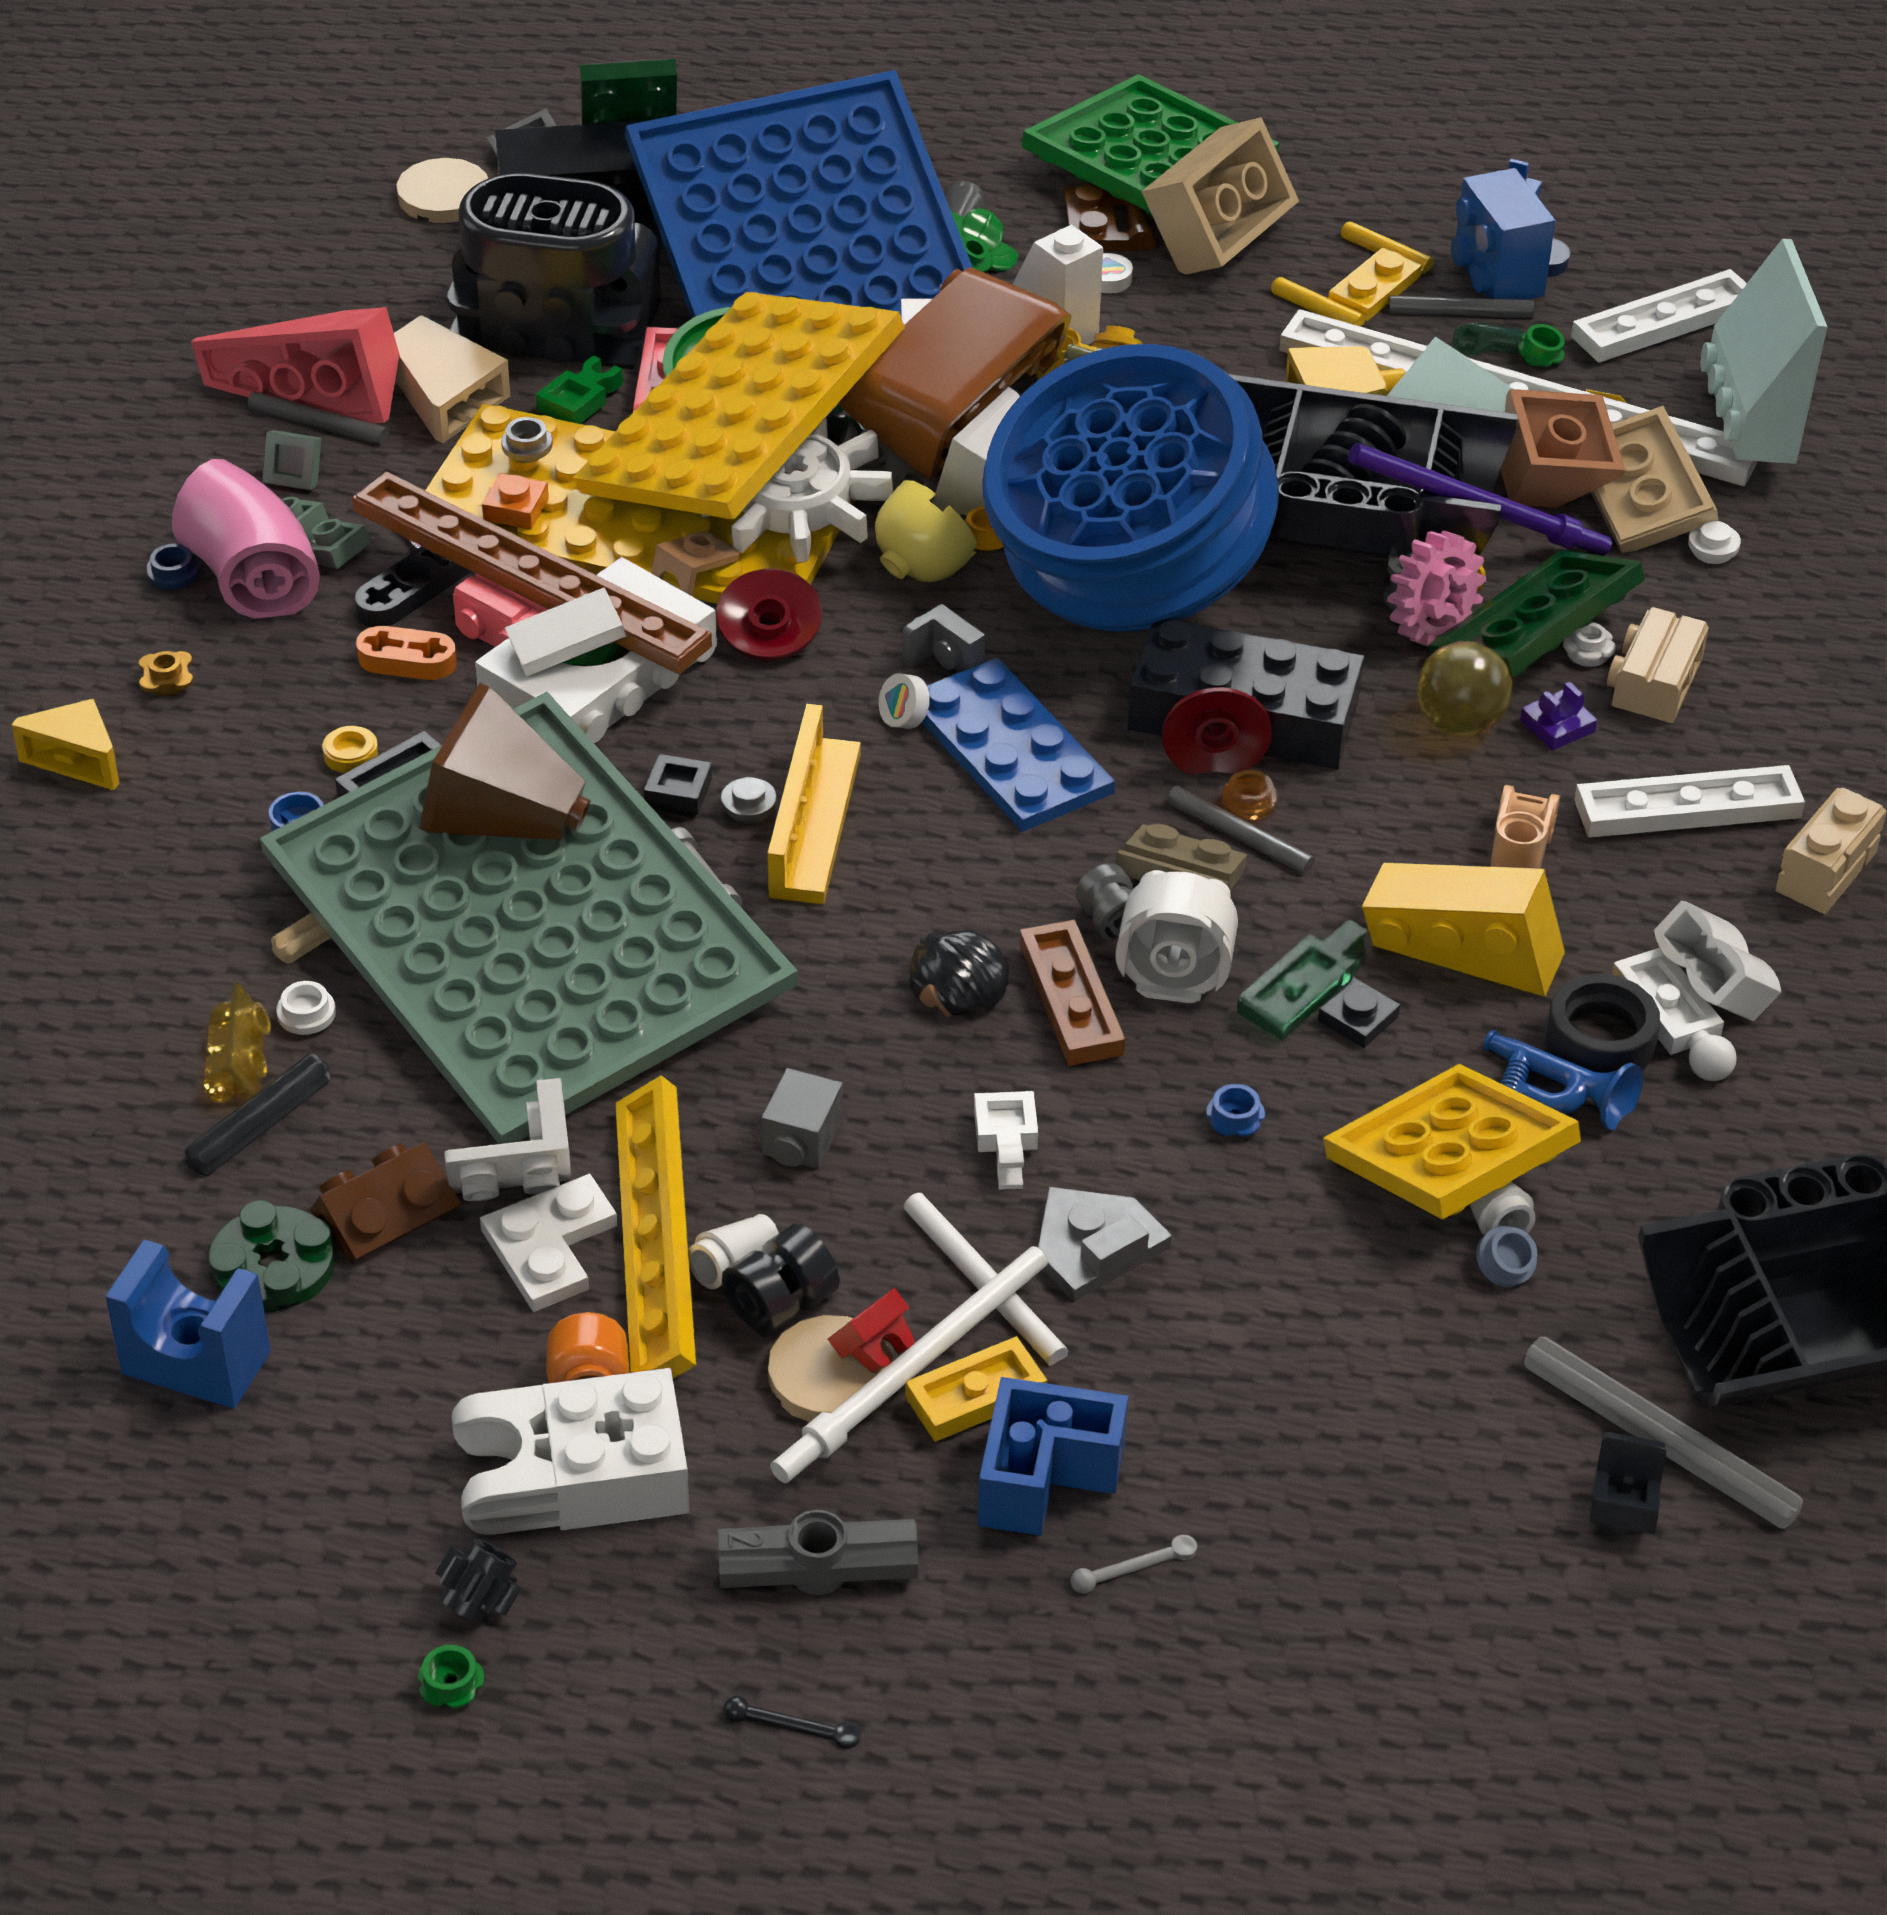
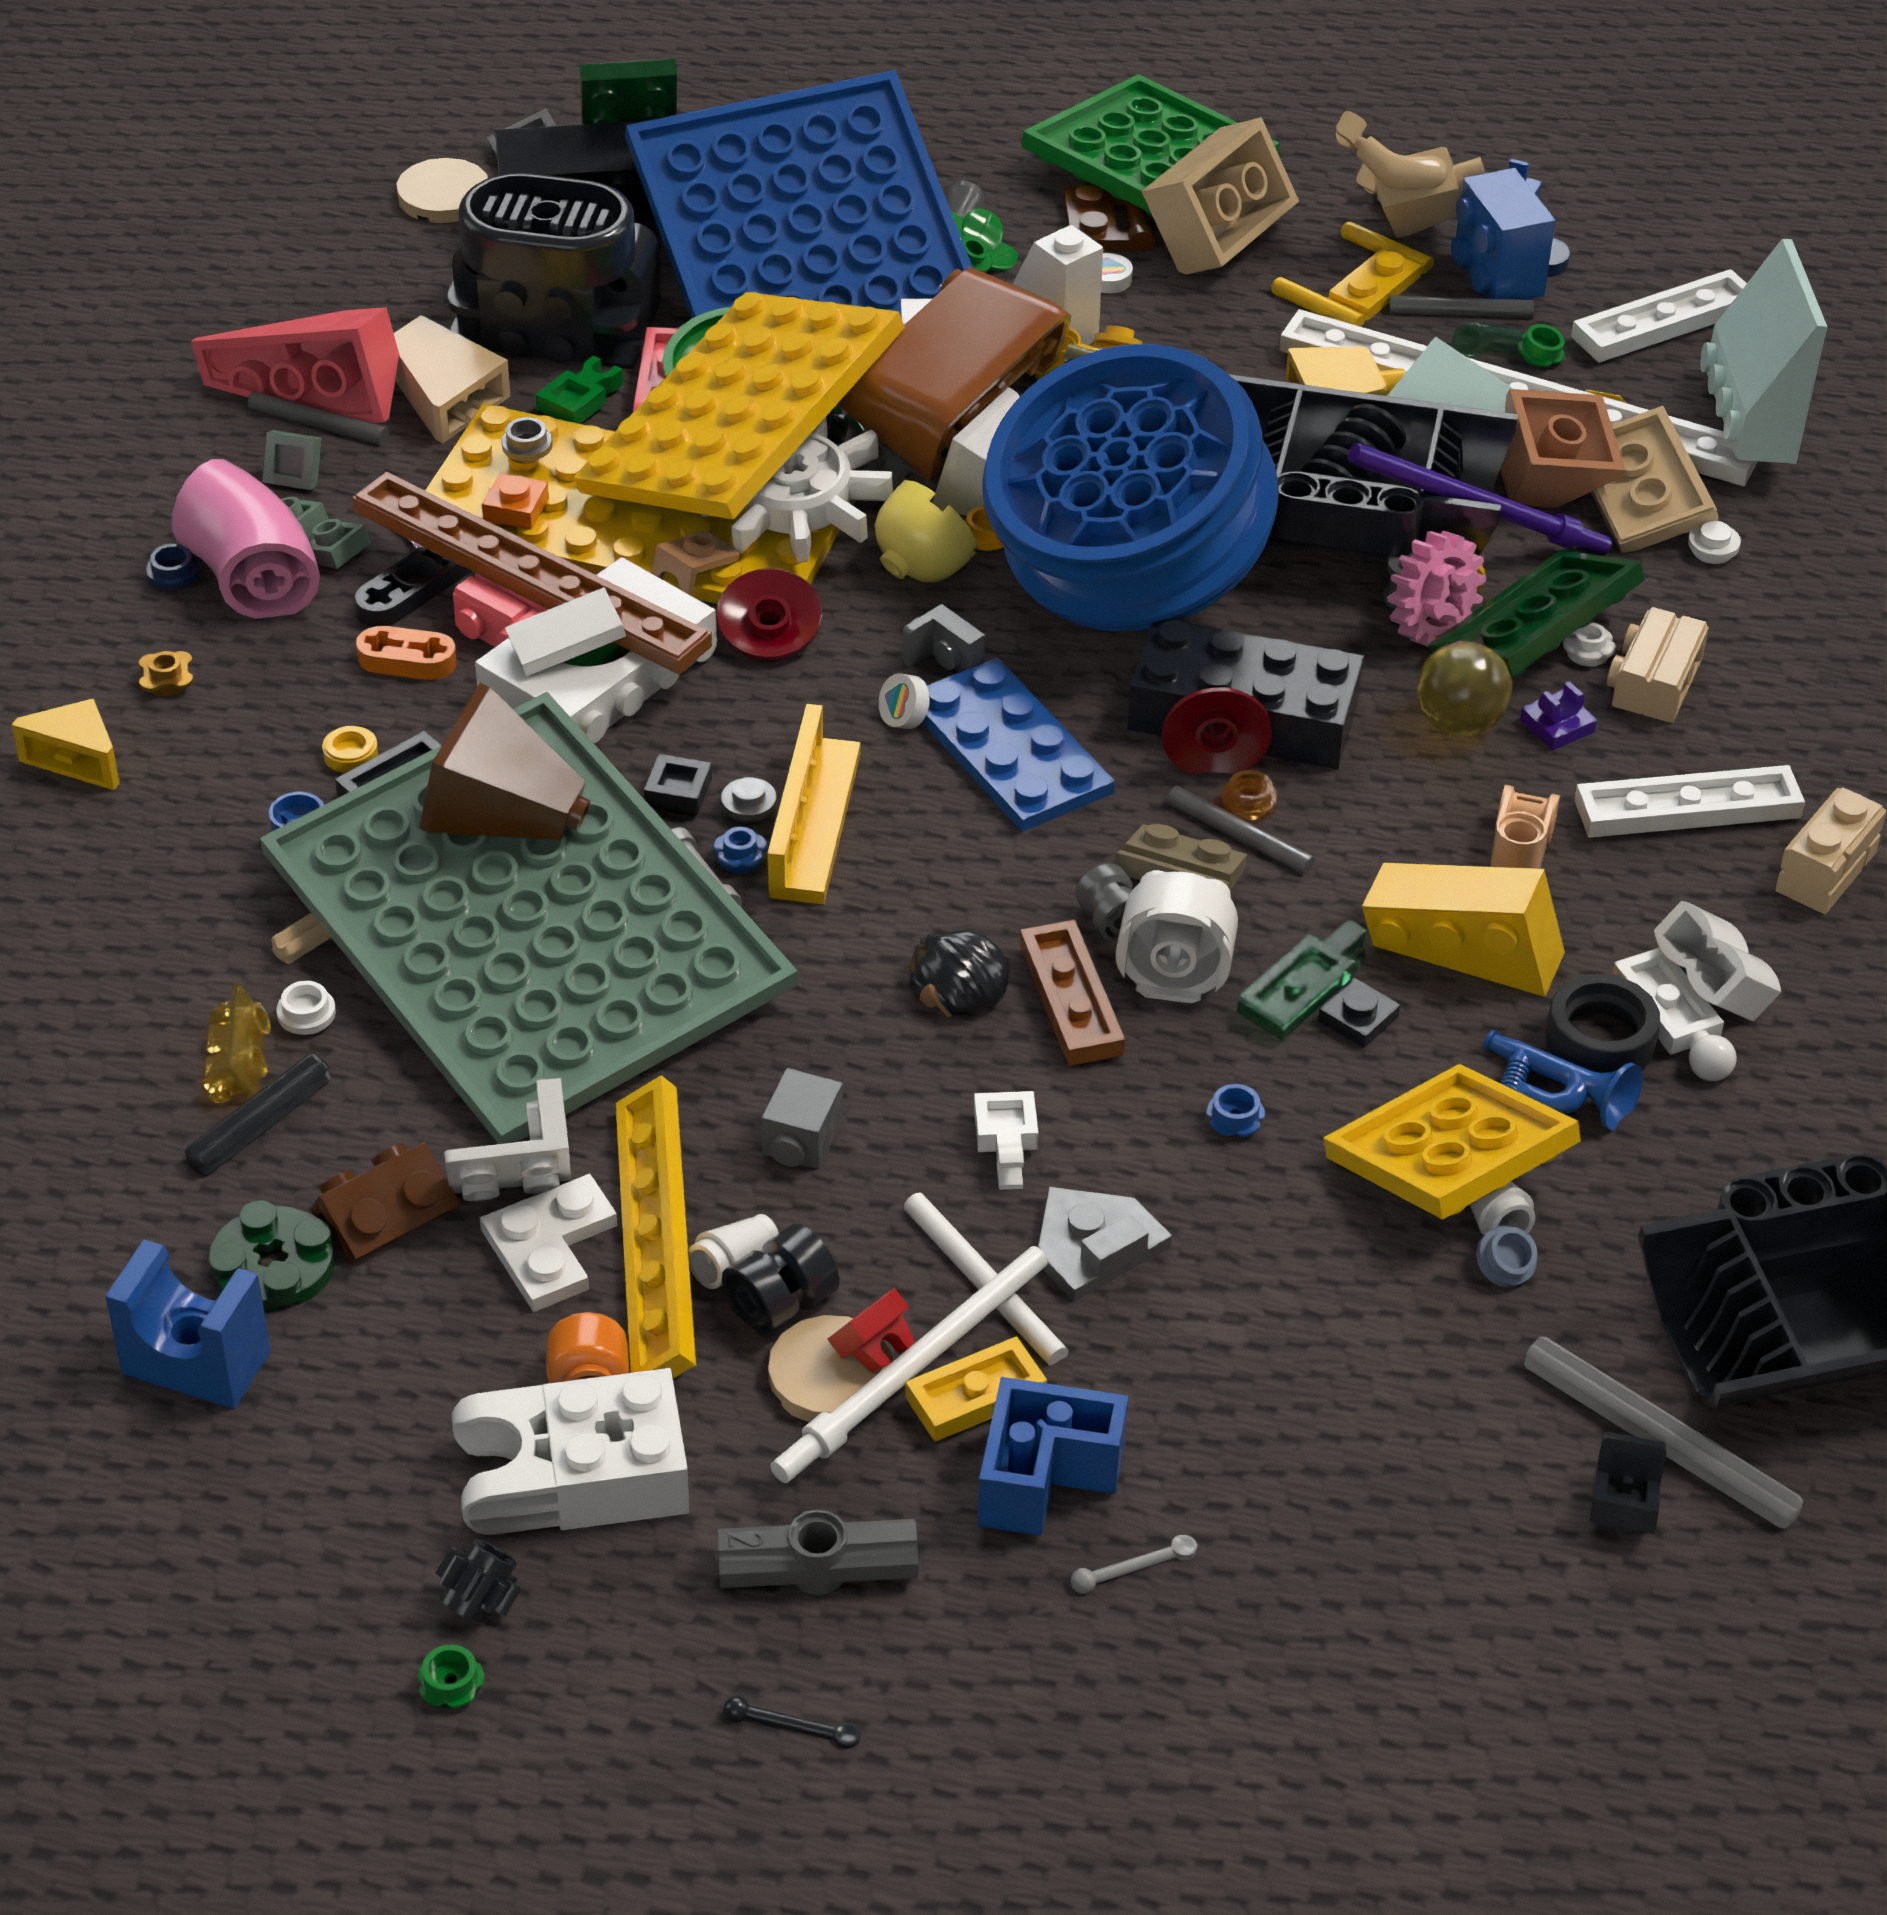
(740, 850): none -> blue plate
(1412, 188): none -> tan torso

